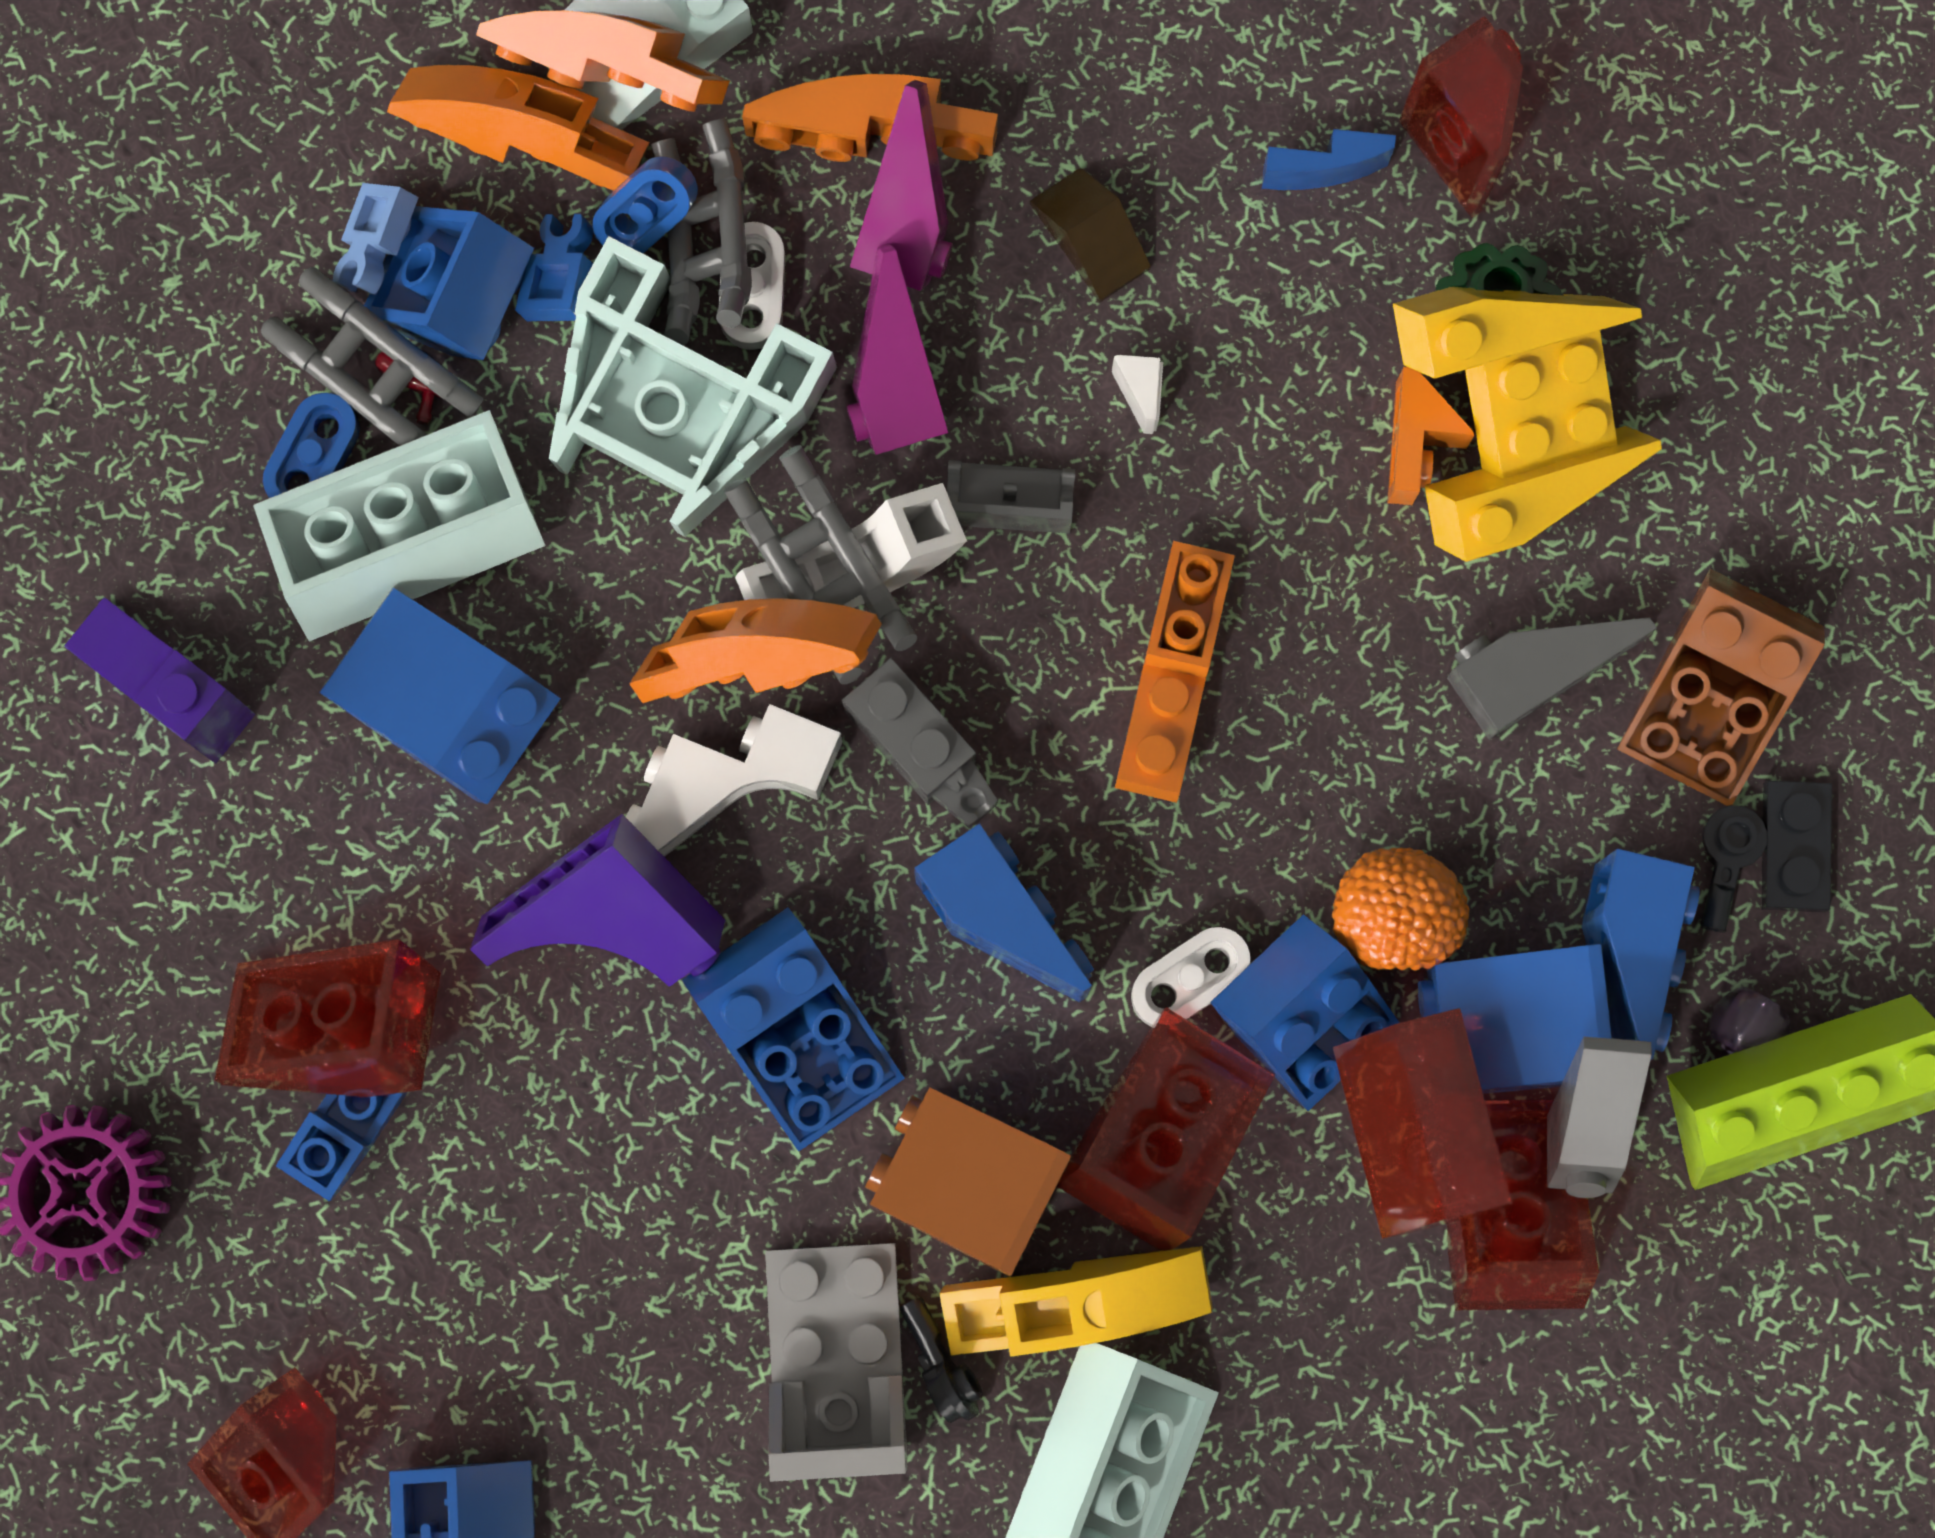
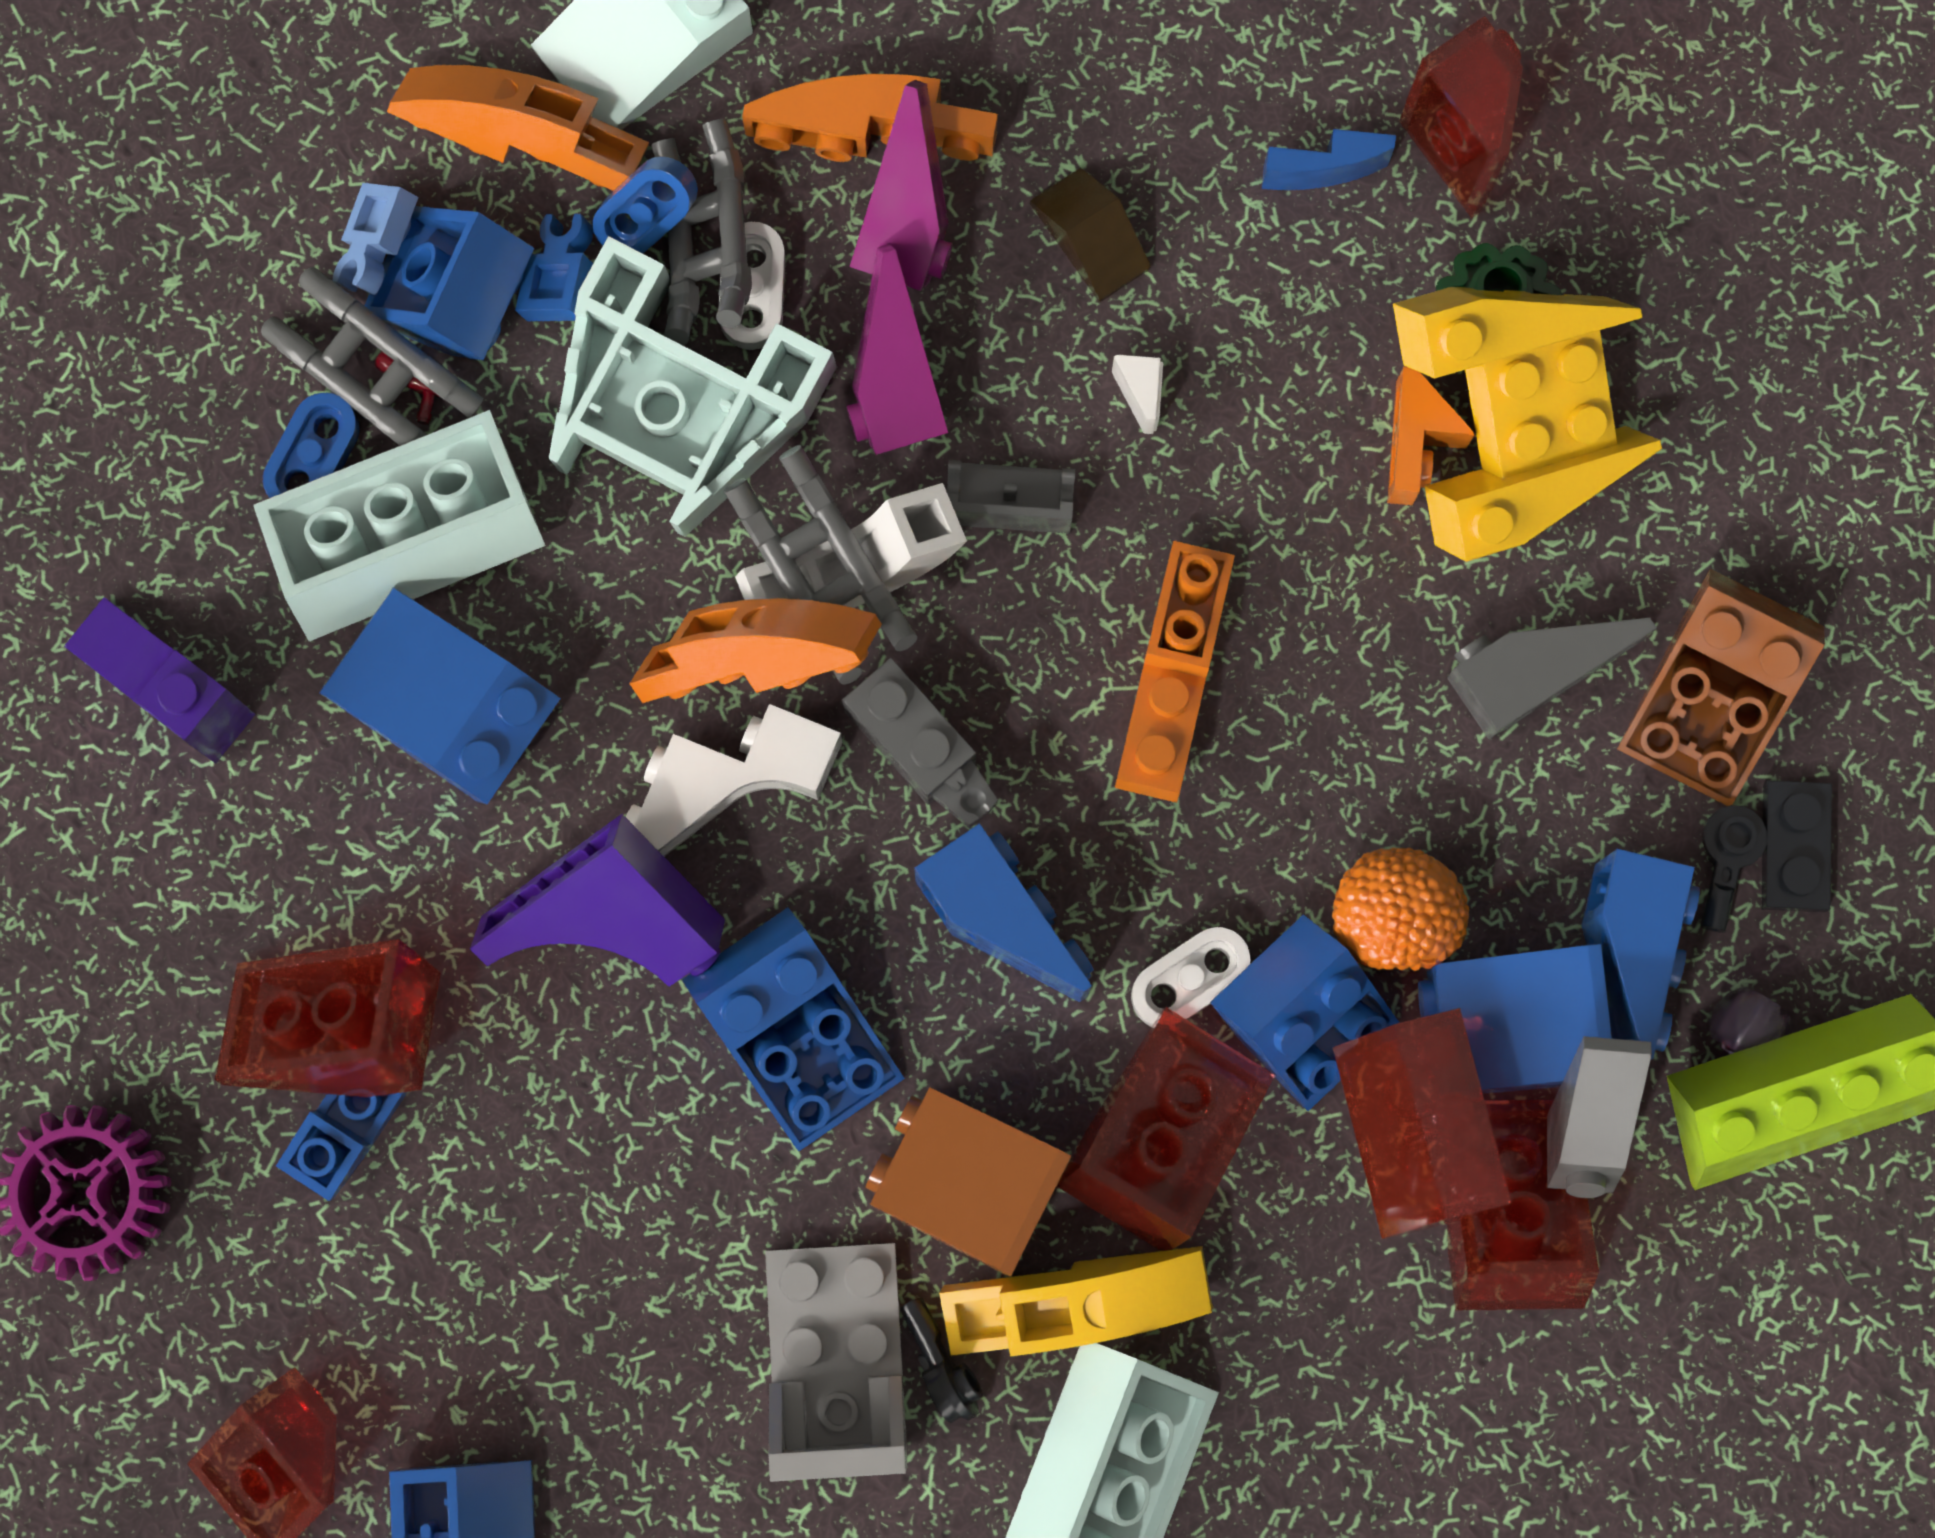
(603, 47): slope -> none

